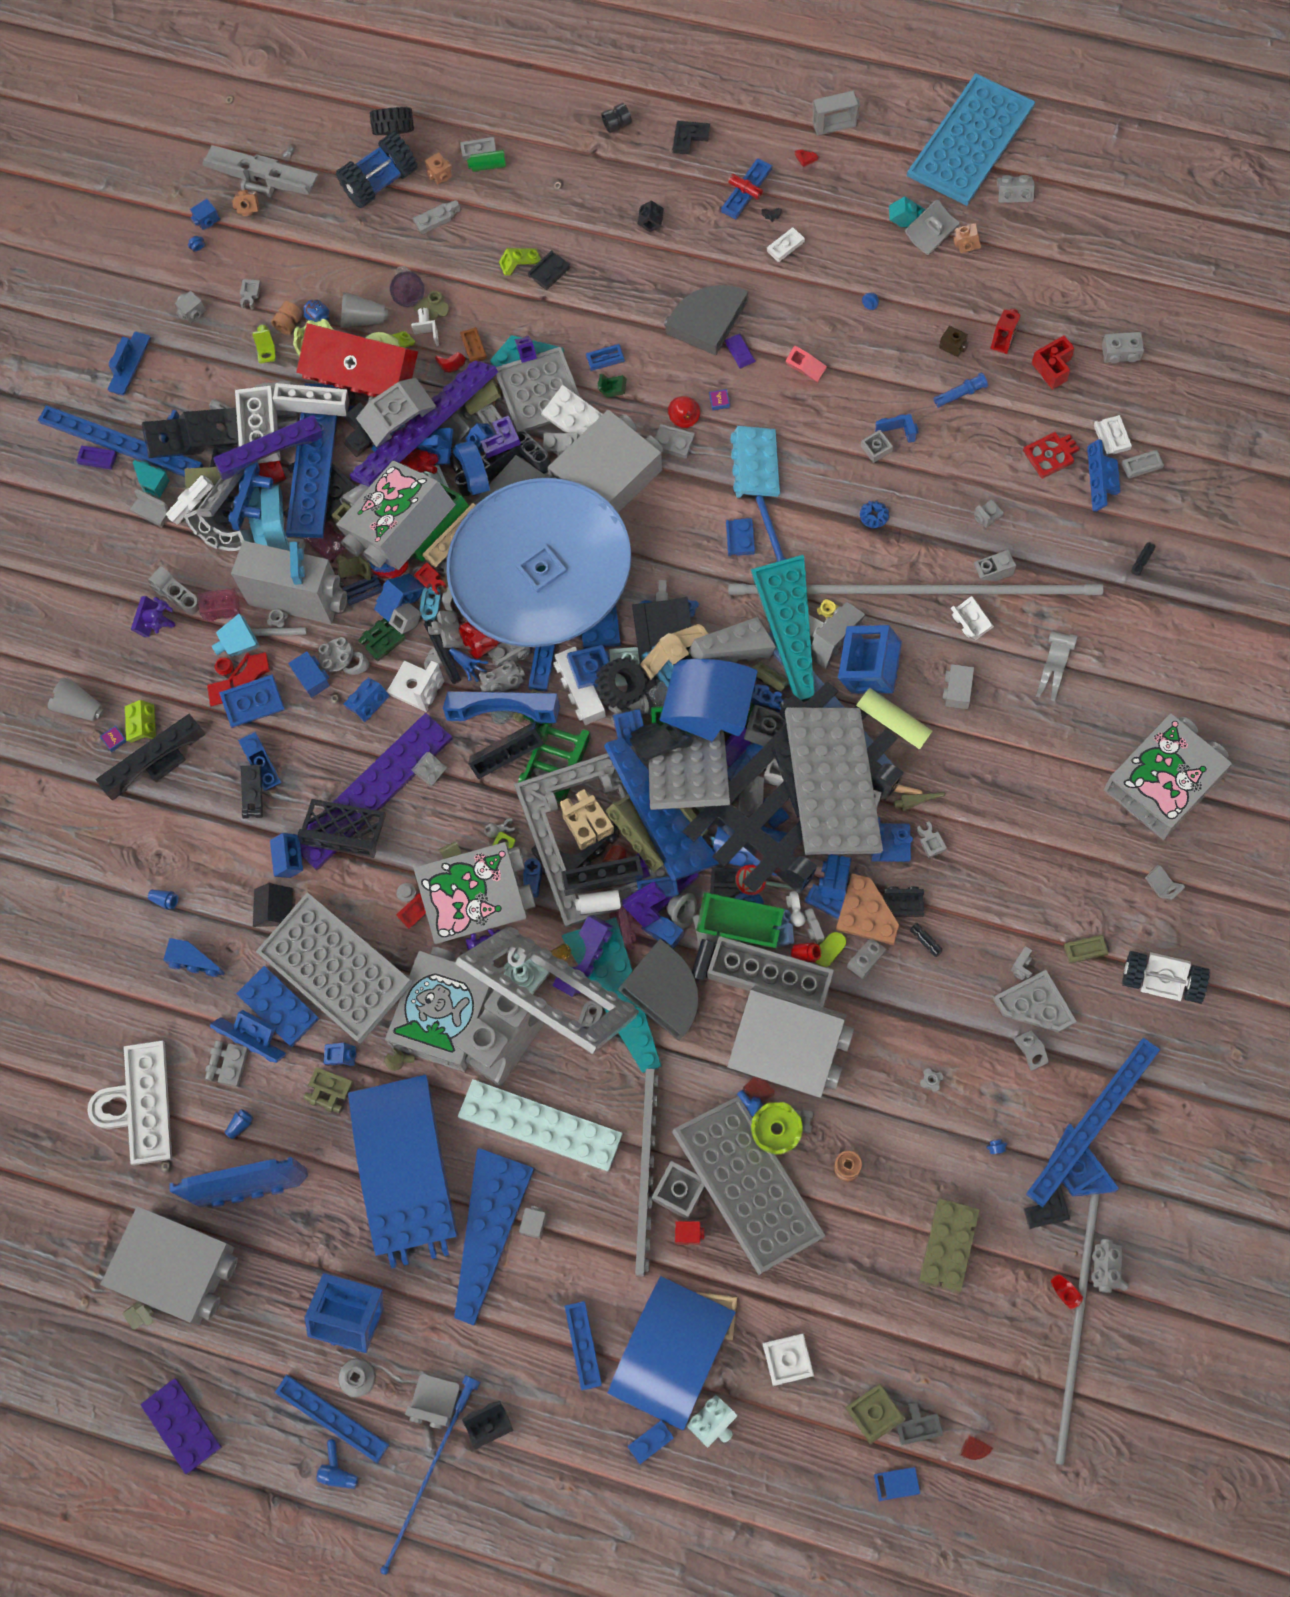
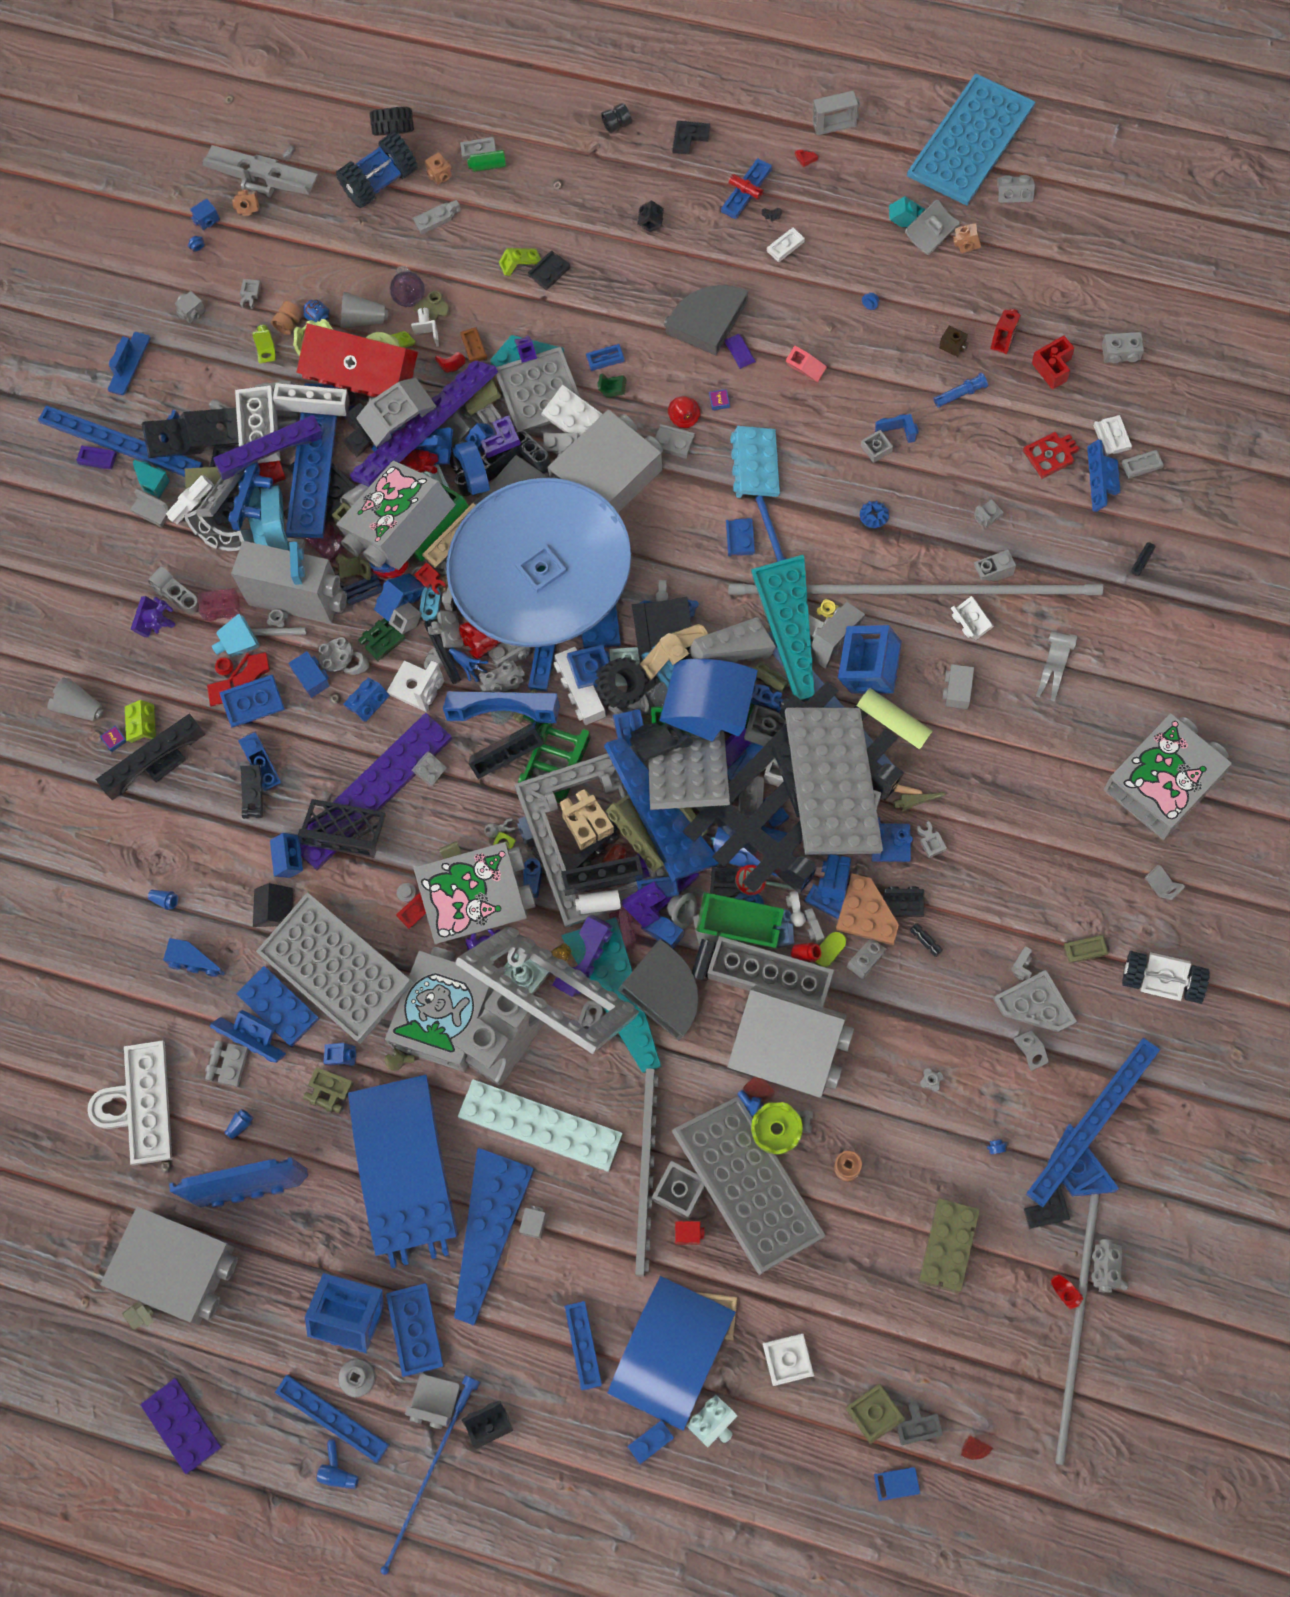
(414, 1330): none -> blue plate
(524, 828): none -> sand blue piece

